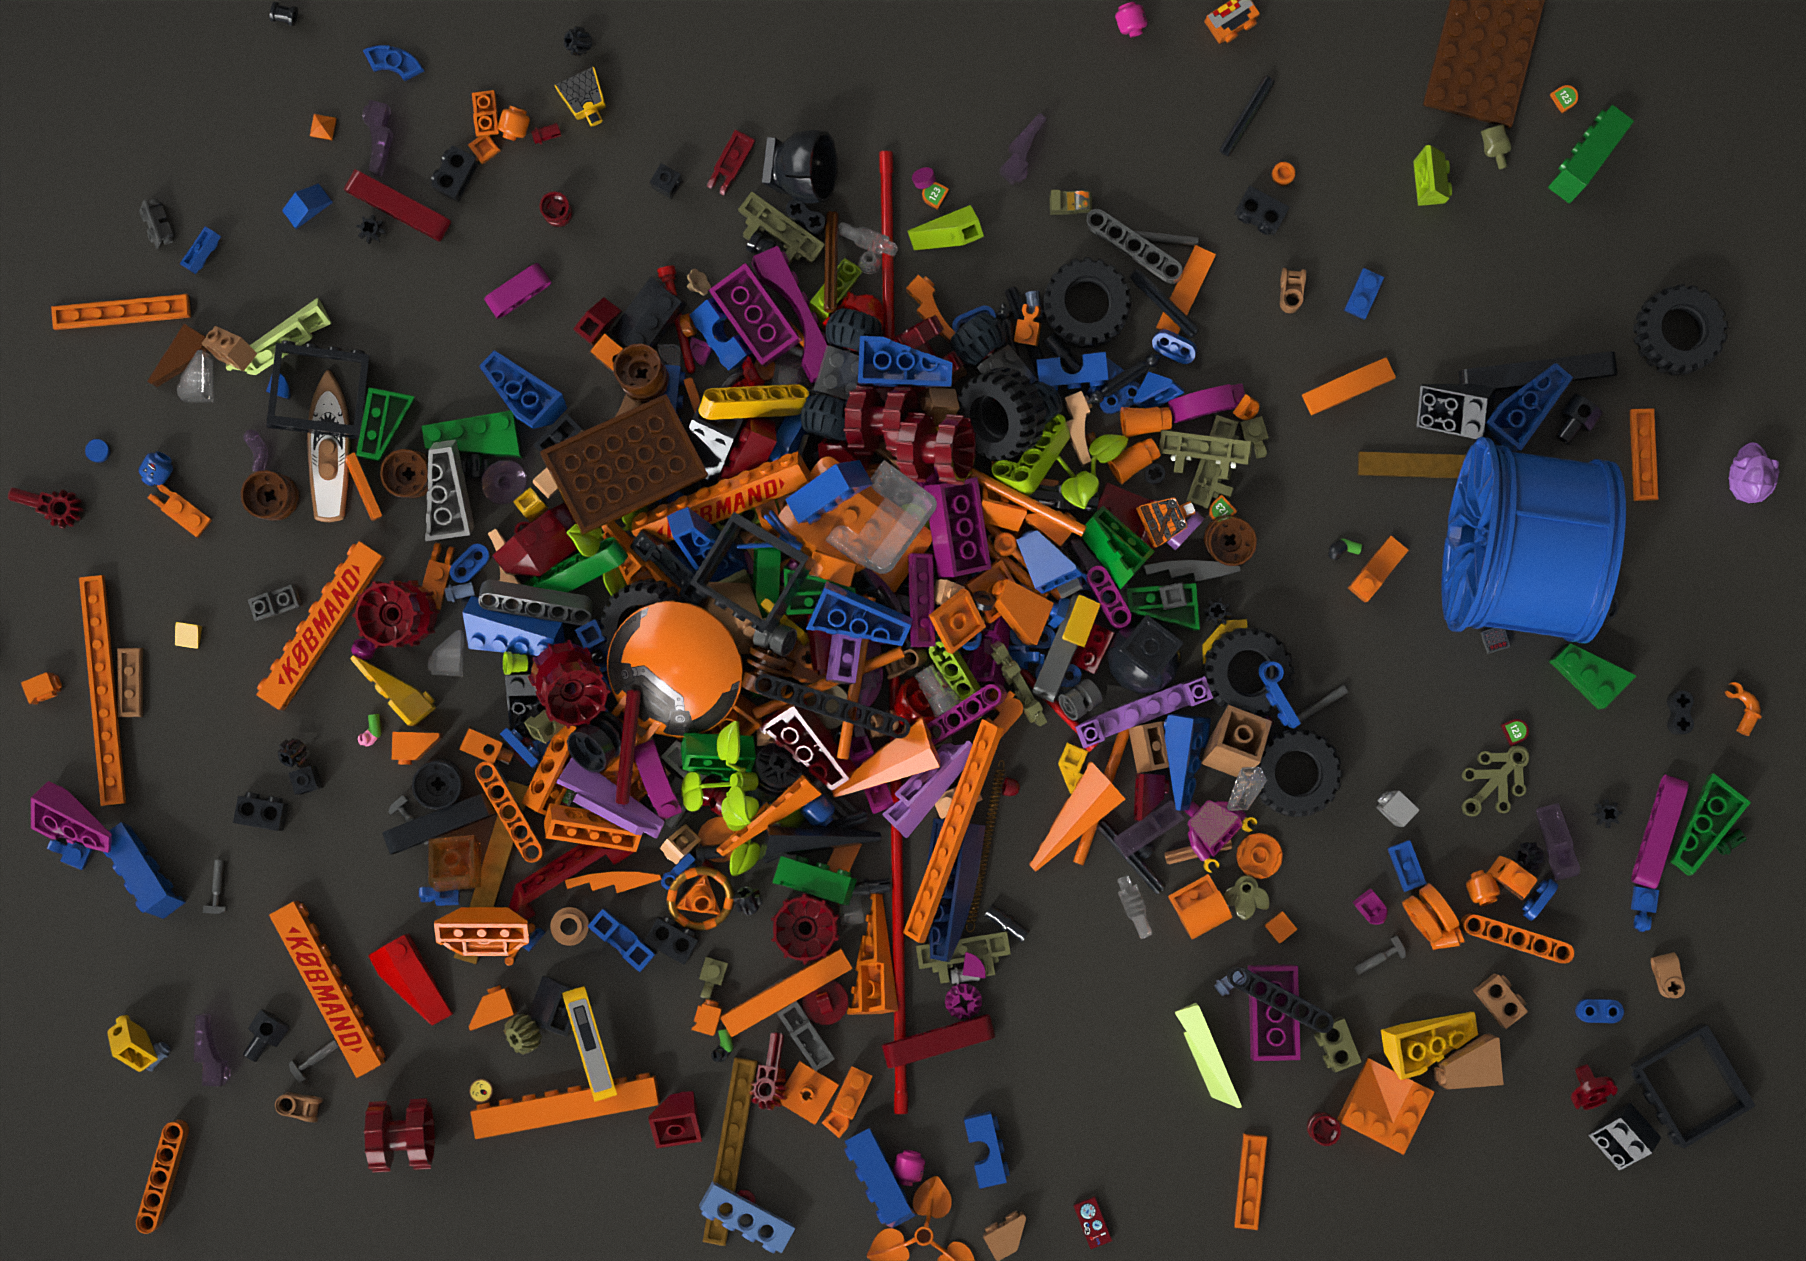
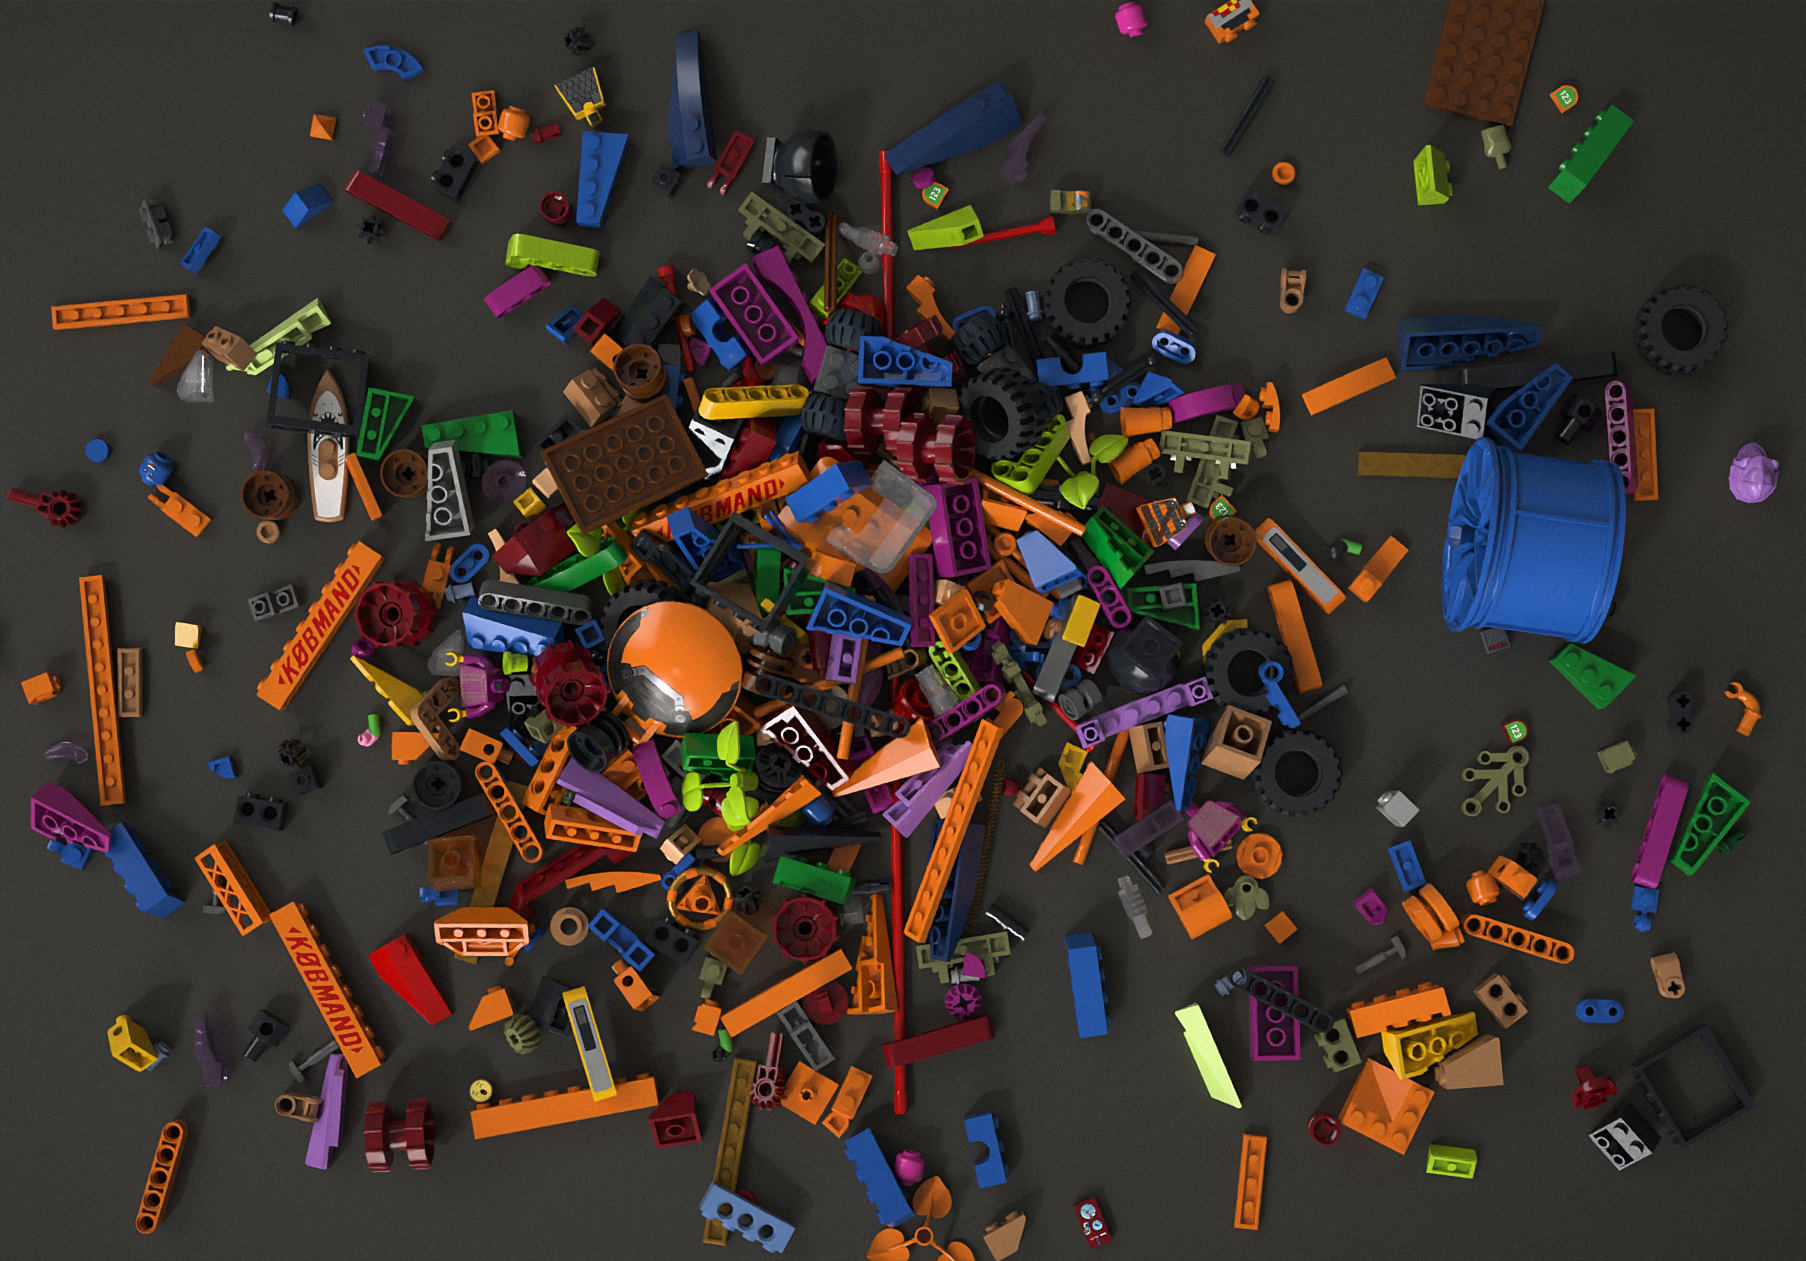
(67, 750): none -> clear purple arm
(195, 661): none -> orange tile
(224, 767): none -> blue tile
(237, 884): none -> orange fence
(268, 531): none -> medium nougat tile
(331, 1114): none -> medium lavender wedge
(431, 714): none -> medium nougat beam
(479, 684): none -> magenta torso
(523, 393): blue wedge -> none
(551, 254): none -> lime beam
(563, 324): none -> blue slope
(593, 396): none -> medium nougat brick
(599, 172): none -> blue wedge
(627, 746): dark red axle -> none
(641, 992): none -> orange torso
(689, 108): none -> dark blue wedge
(736, 941): none -> clear orange brick
(961, 130): none -> dark blue wedge
(1028, 329): orange plate -> none
(1044, 800): none -> medium nougat brick
(1045, 226): none -> red piece
(1051, 628): none -> clear orange arm
(1086, 985): none -> blue wedge
(1247, 787): clear slope -> none
(1270, 401): none -> orange slope
(1295, 635): none -> orange beam
(1299, 566): none -> beam
(1397, 1009): none -> orange wedge
(1451, 339): none -> dark blue wedge
(1451, 1161): none -> lime slope
(1617, 756): none -> olive window
(1625, 425): none -> magenta beam

